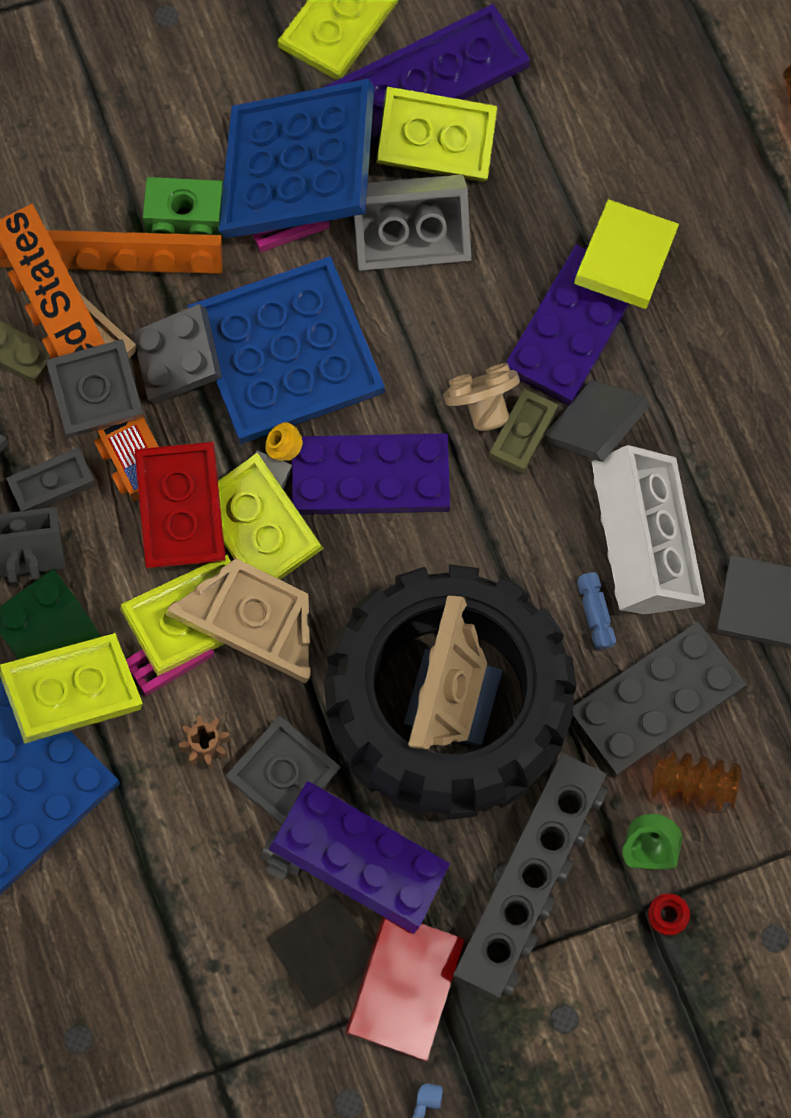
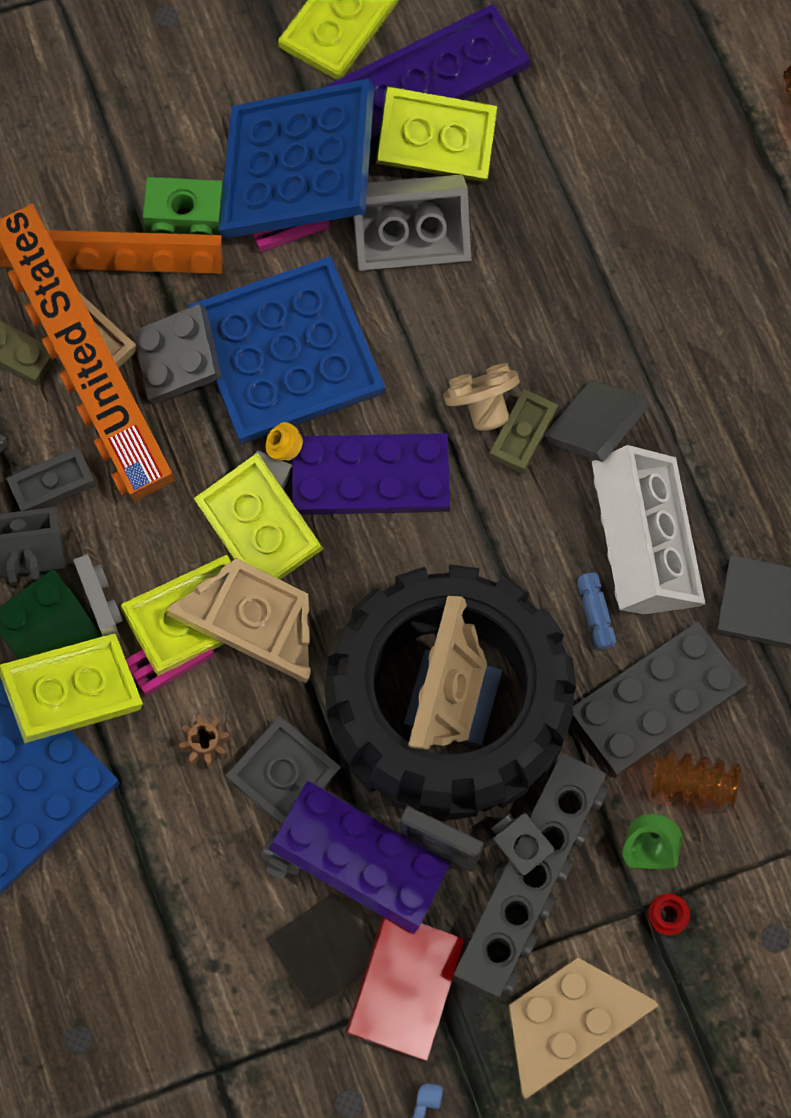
(94, 581): none -> light grey plate
(95, 388): dark grey plate -> none
(179, 505): red tile -> none
(441, 839): none -> dark grey tile
(506, 833): none -> dark grey bracket
(566, 334): dark purple plate -> none
(570, 1020): none -> tan wing
(626, 254): neon yellow tile -> none

